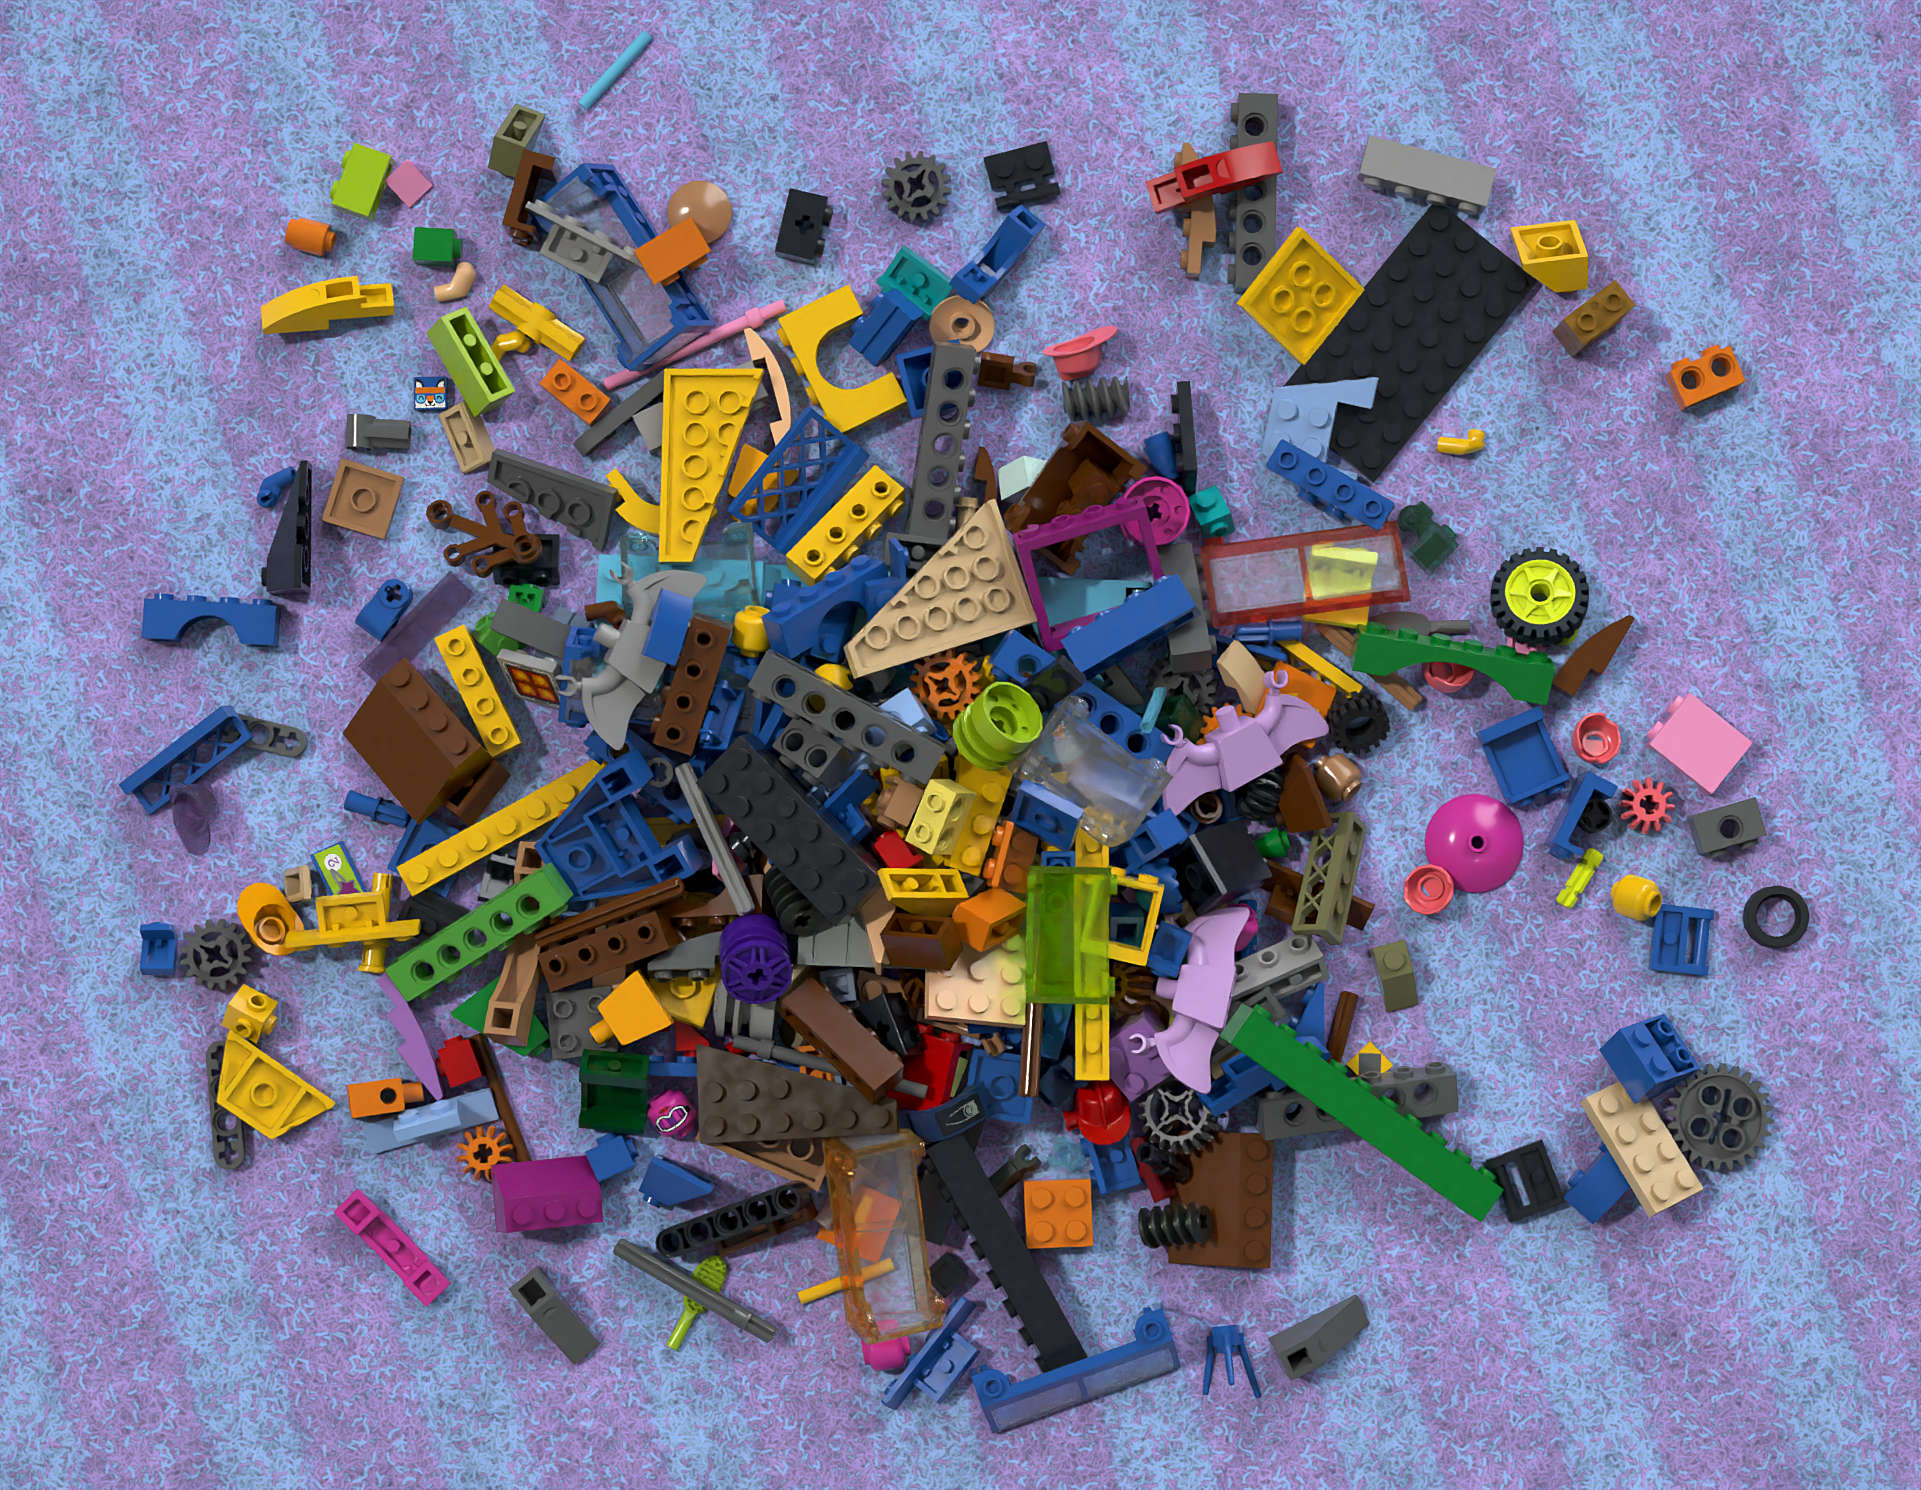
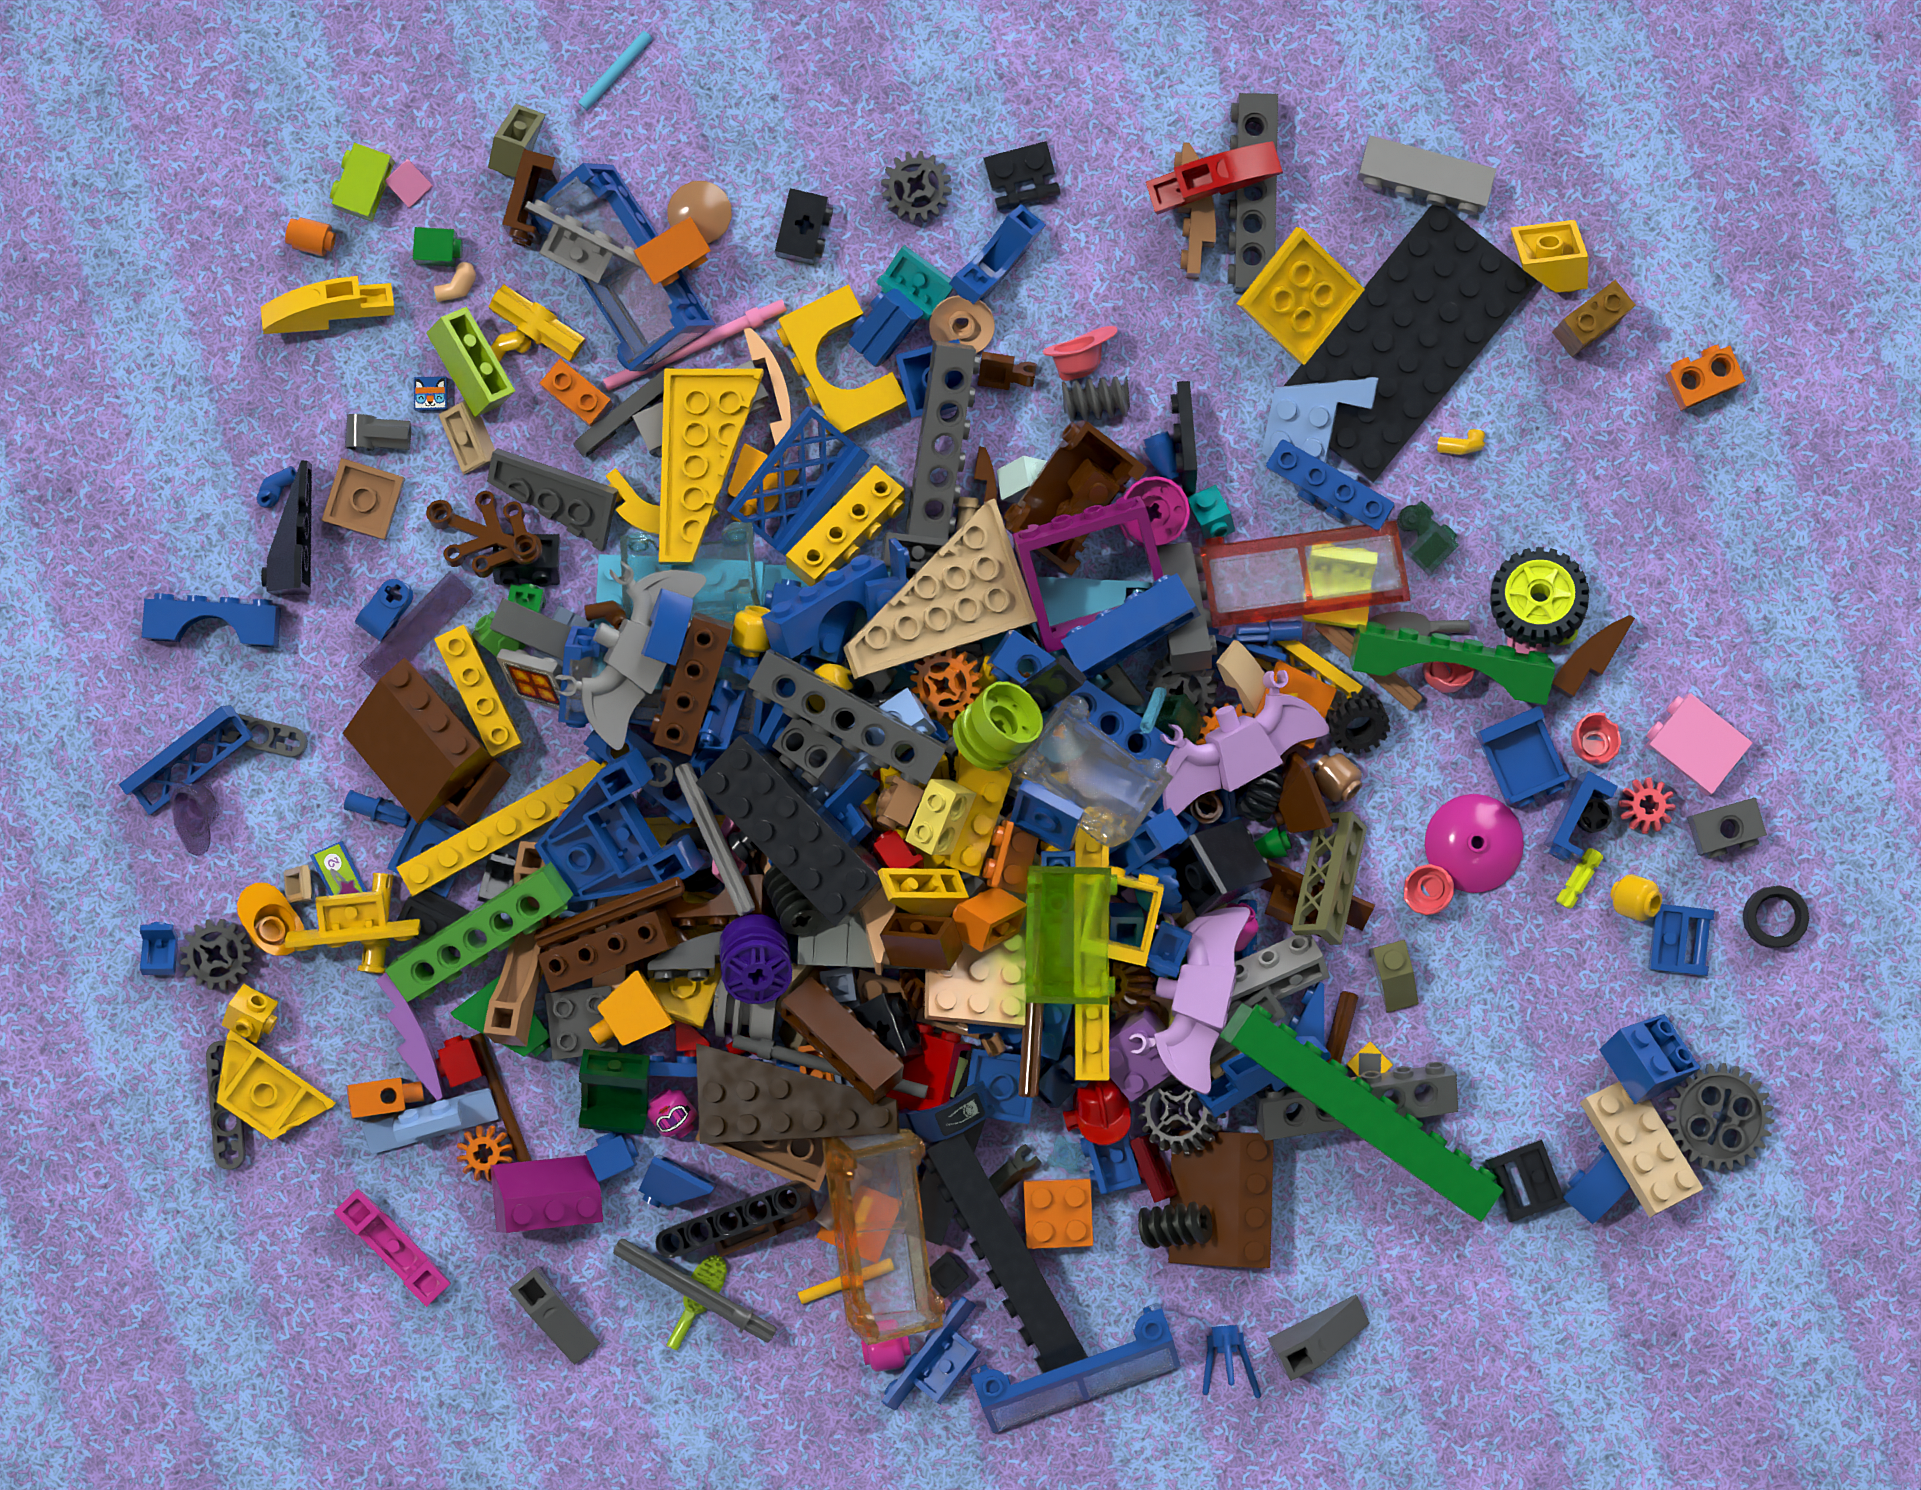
(1152, 1156): black pin -> none

